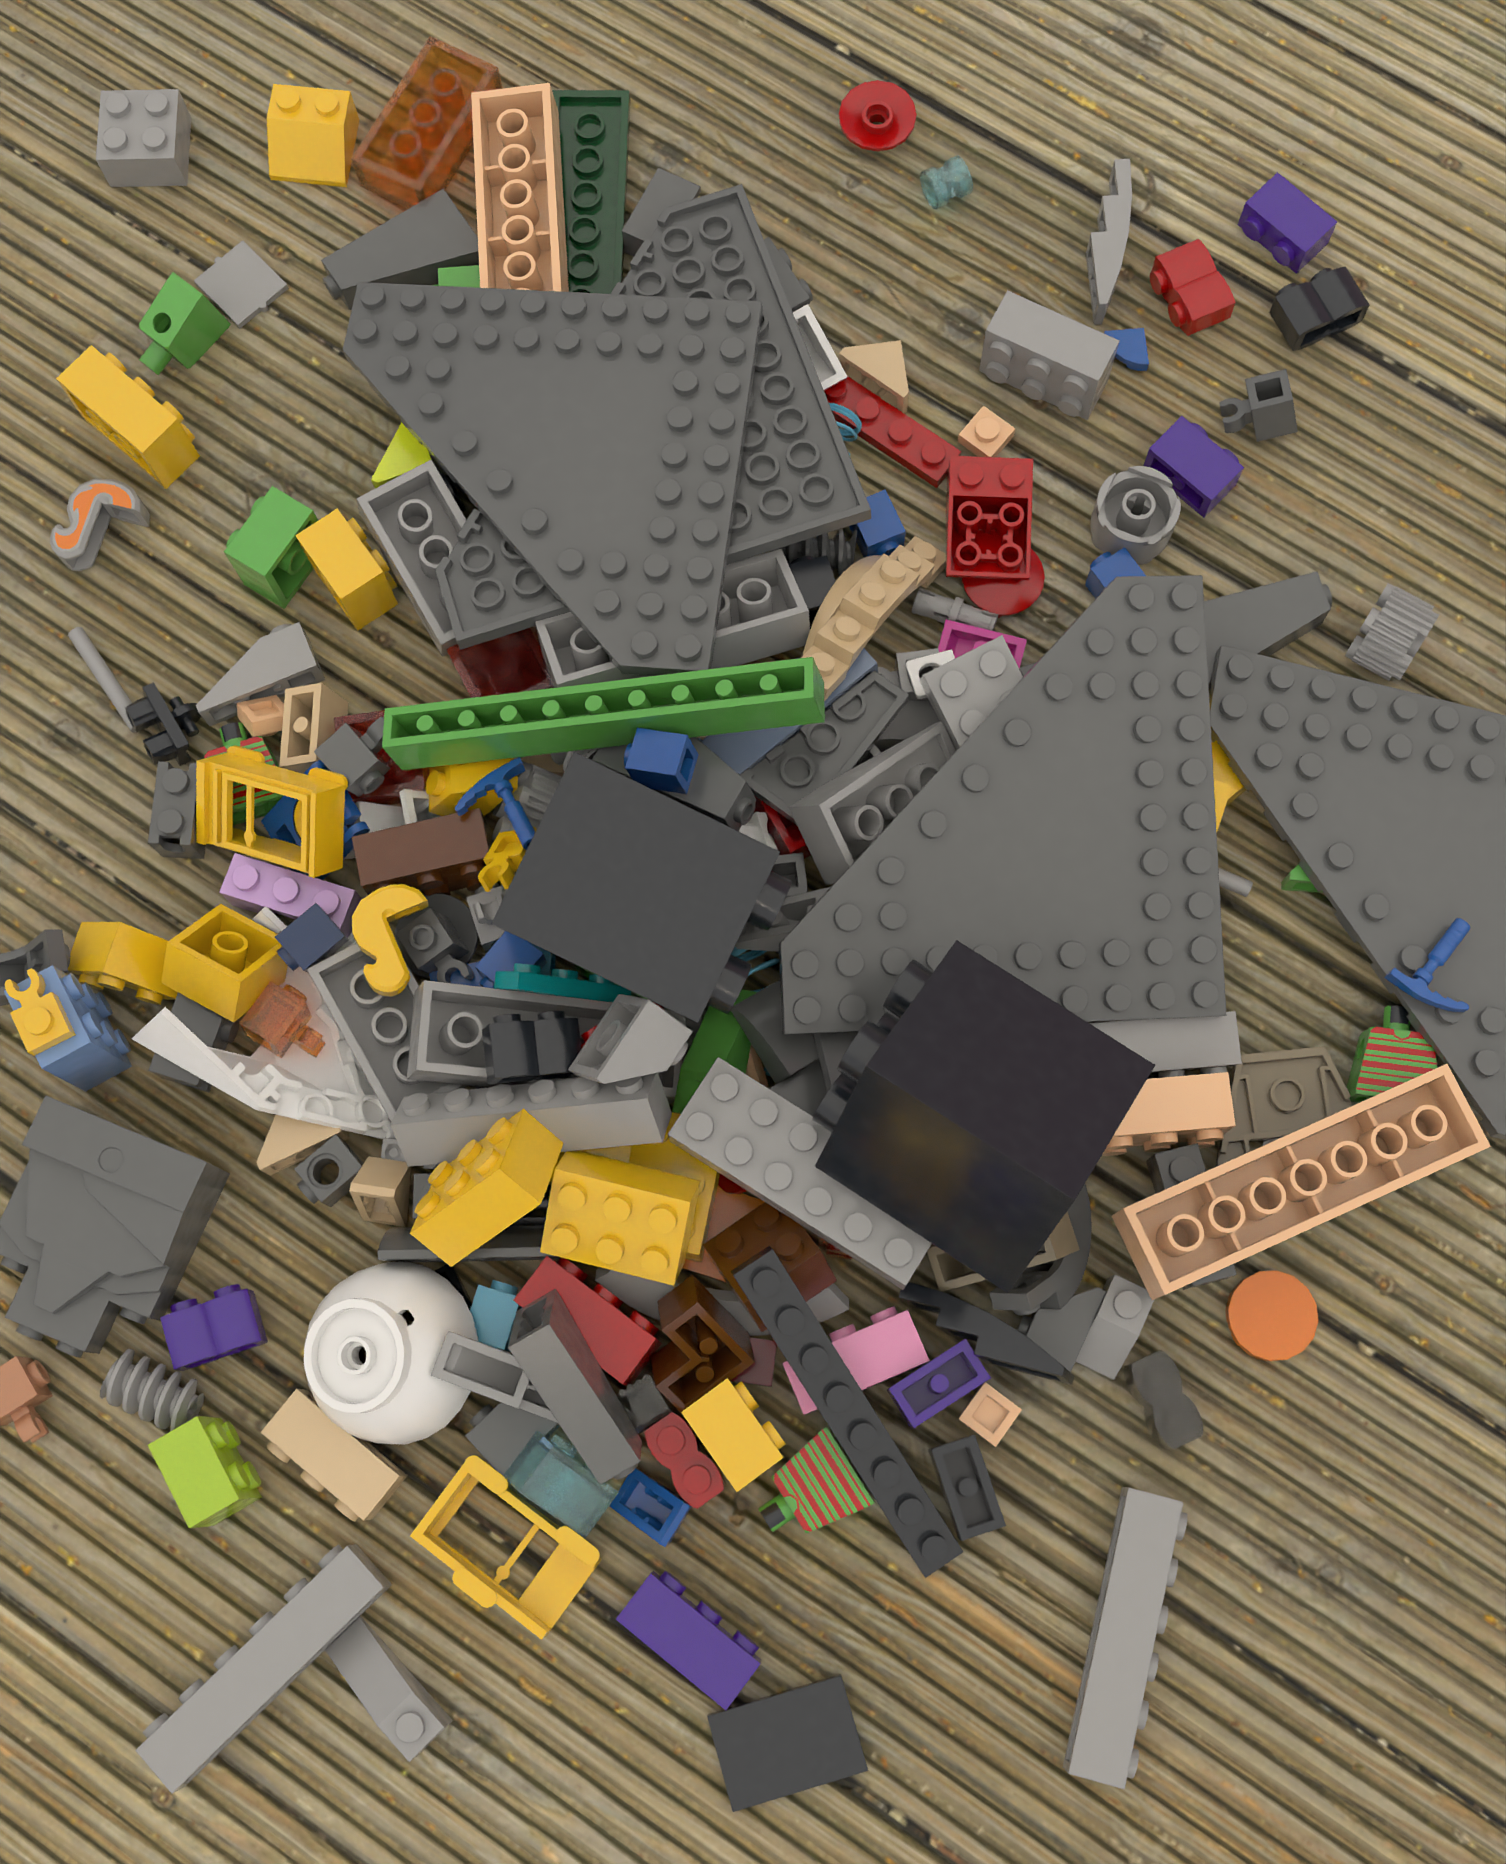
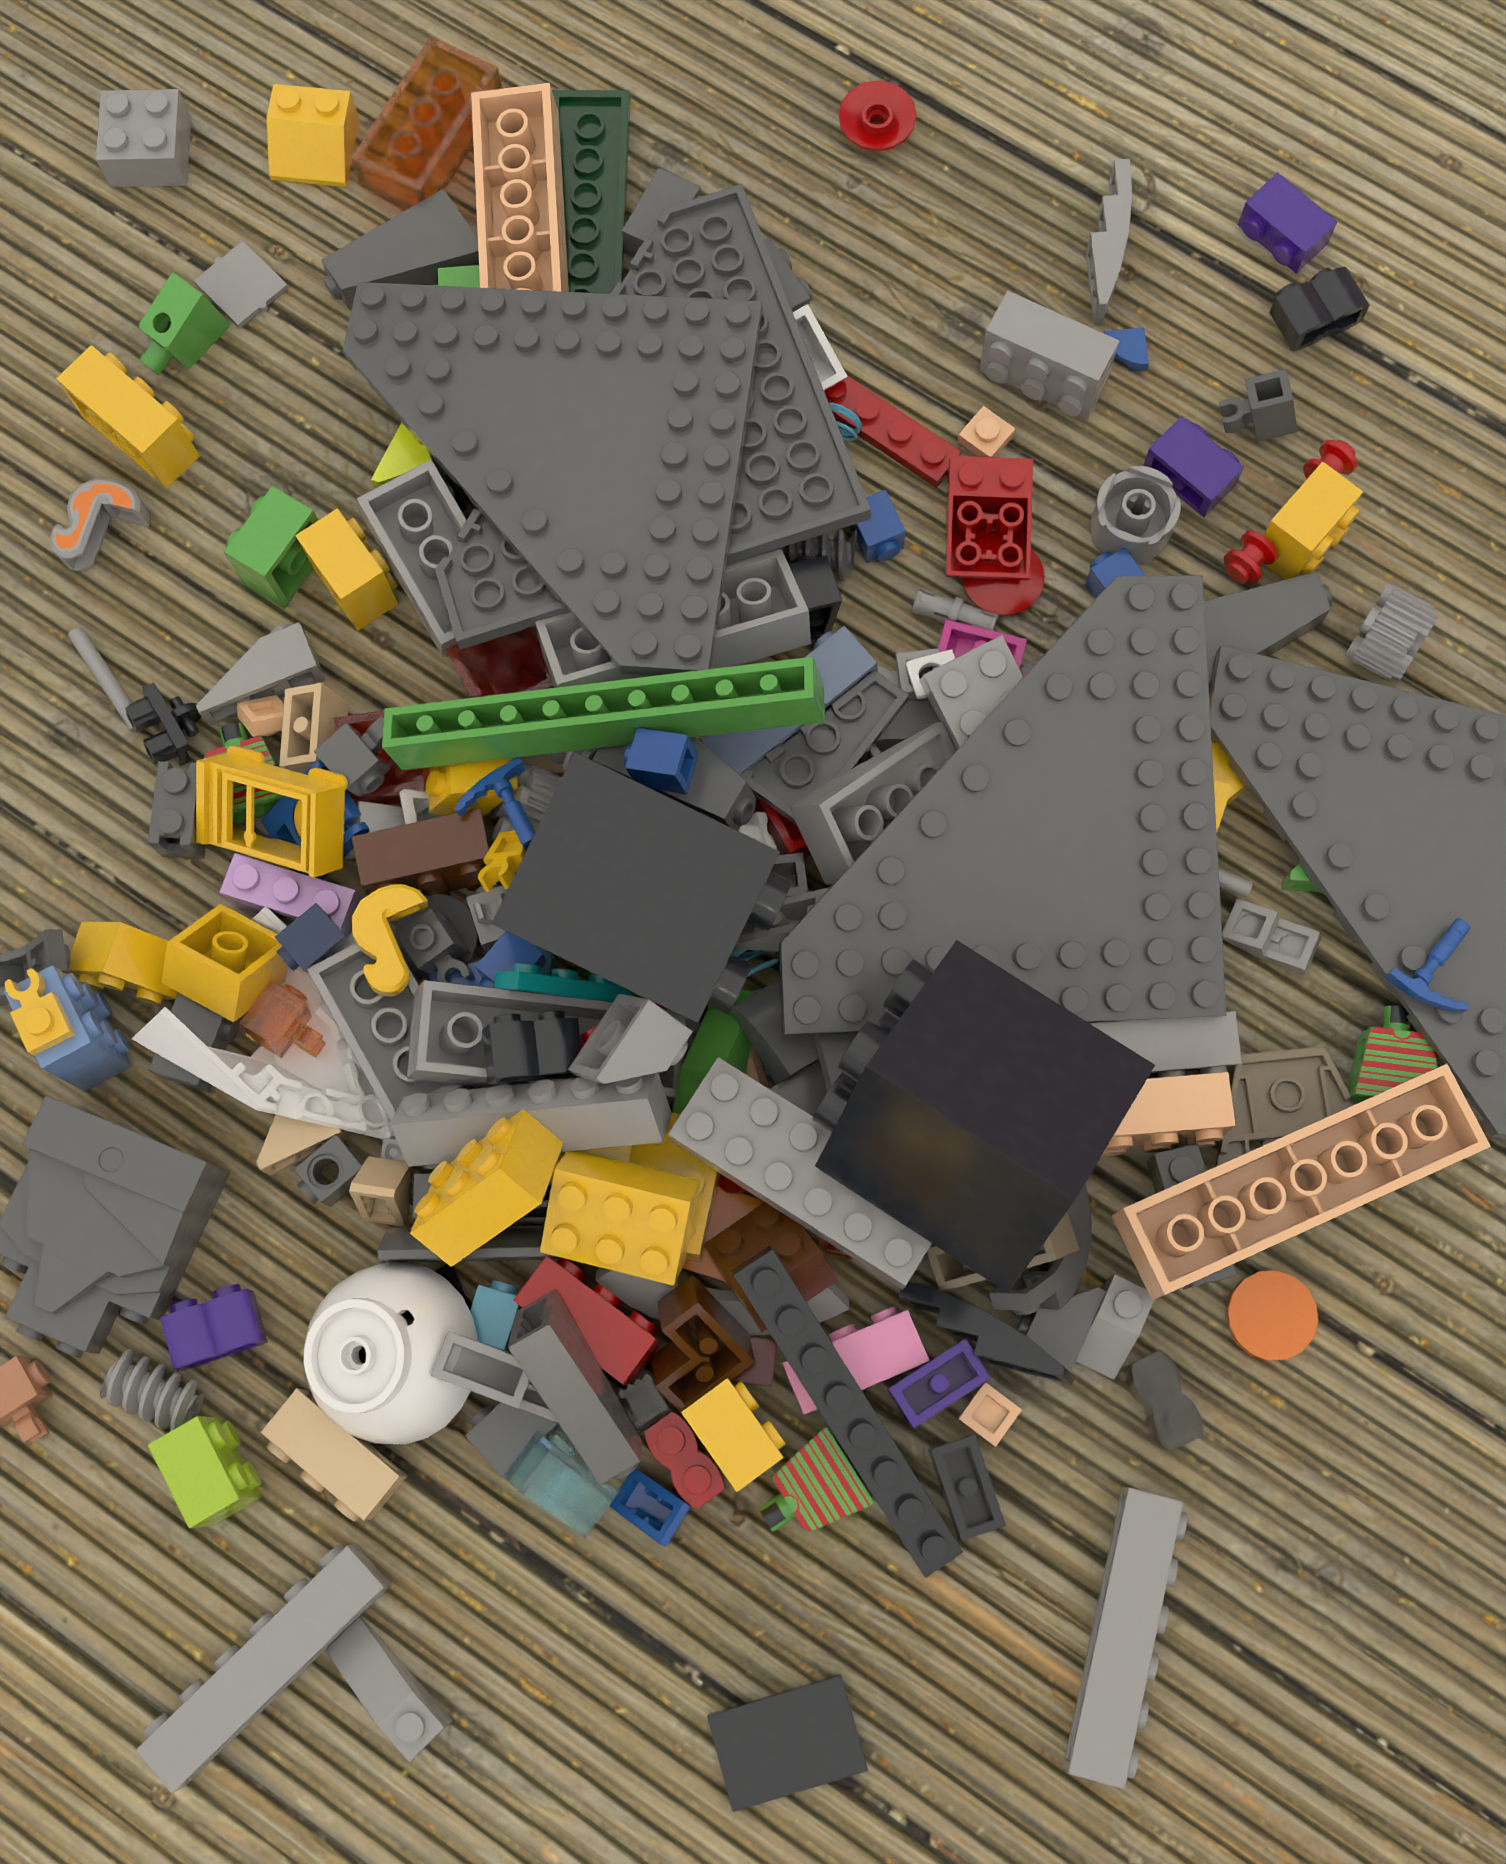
(555, 1582): yellow piece -> none
(690, 1638): dark purple brick -> none
(863, 601): tan piece -> none
(879, 369): tan slope -> none
(946, 182): clear light blue wheel -> none
(1192, 287): red brick -> none
(1270, 937): none -> light grey slope
(1306, 524): none -> yellow brick

